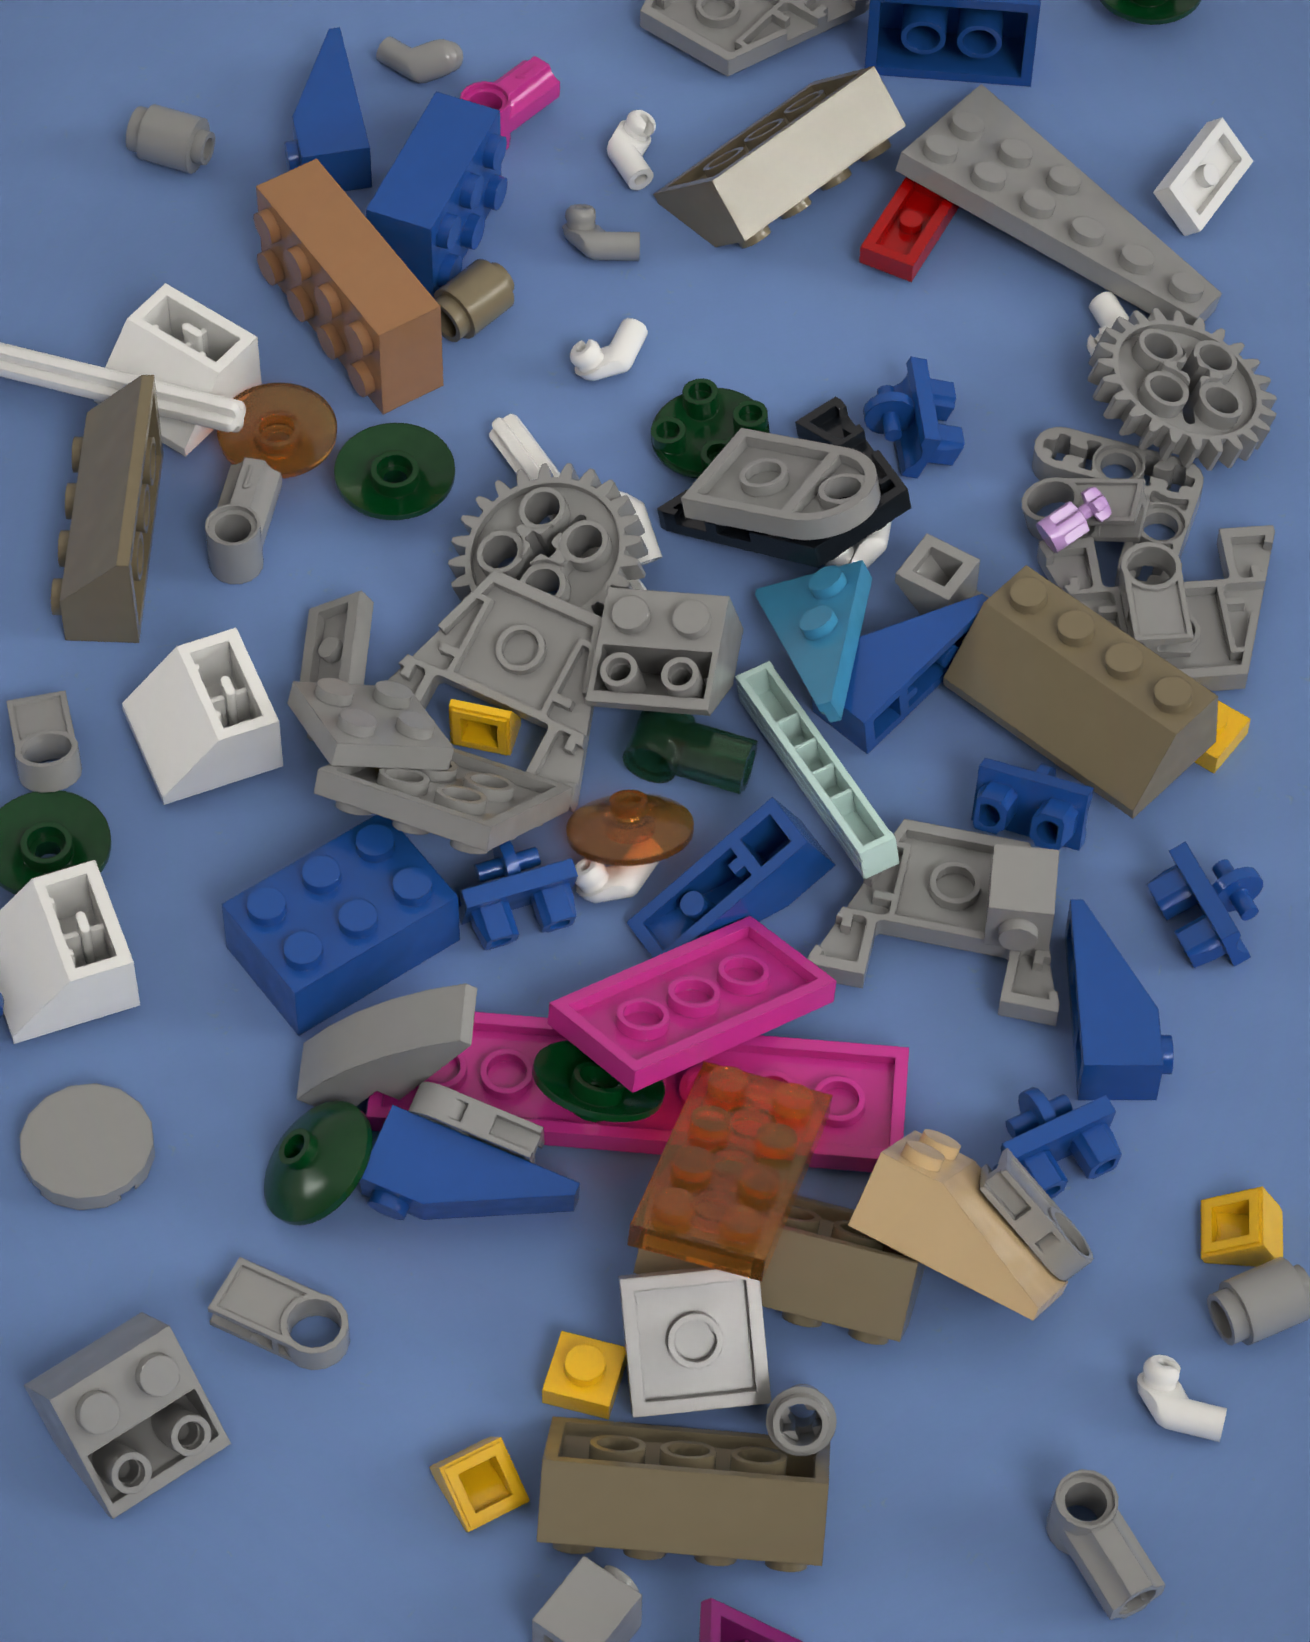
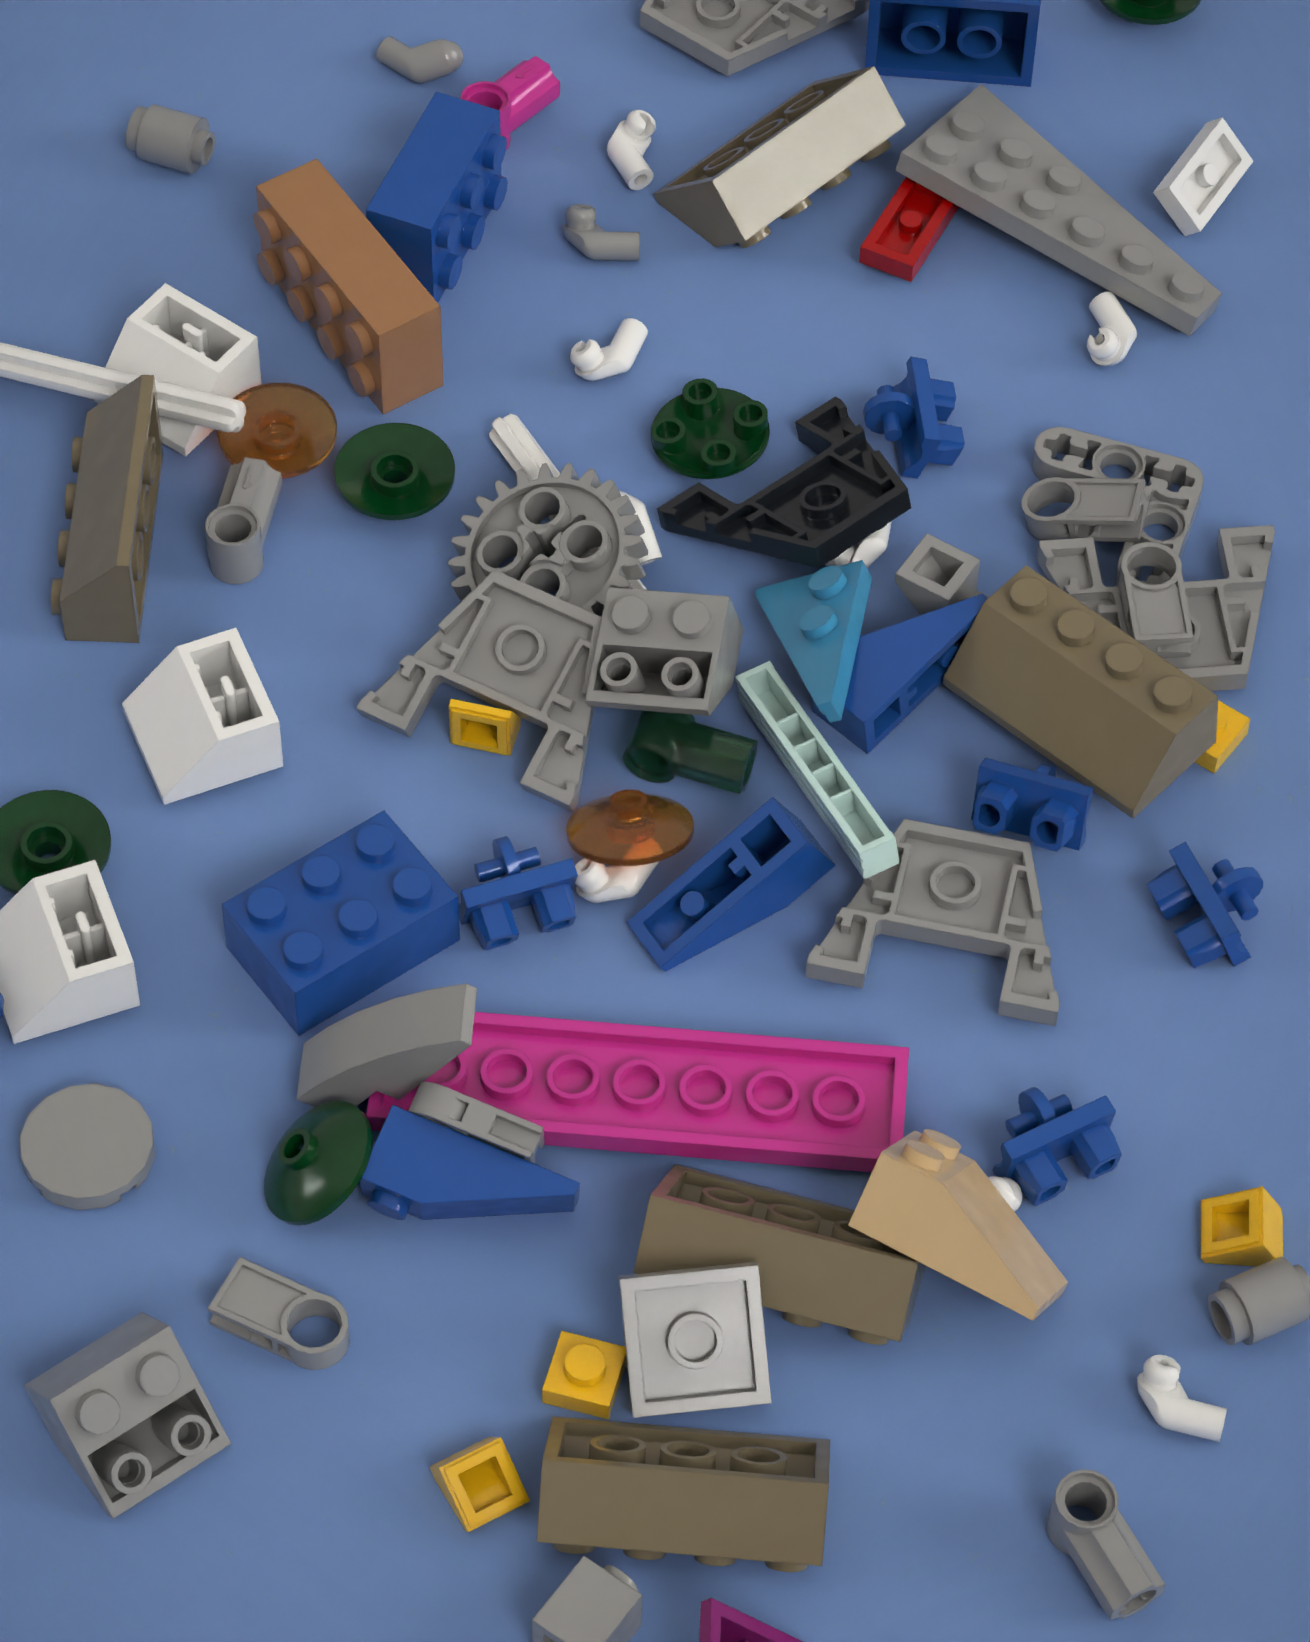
(40, 733): light grey piece -> none
(330, 120): blue slope -> none
(338, 640): light grey hinge -> none
(370, 725): light grey plate -> none
(471, 803): light grey plate -> none
(474, 299): dark tan brick -> none
(588, 1090): dark green dish -> none
(691, 1003): dark pink plate -> none
(730, 1171): clear orange plate -> none
(785, 487): light grey plate -> none
(796, 1434): light grey cone -> none
(1021, 897): light grey brick -> none
(1035, 1217): light grey piece -> none
(1070, 522): lavender piece -> none
(1111, 1017): blue slope -> none
(1182, 389): light grey gear -> none

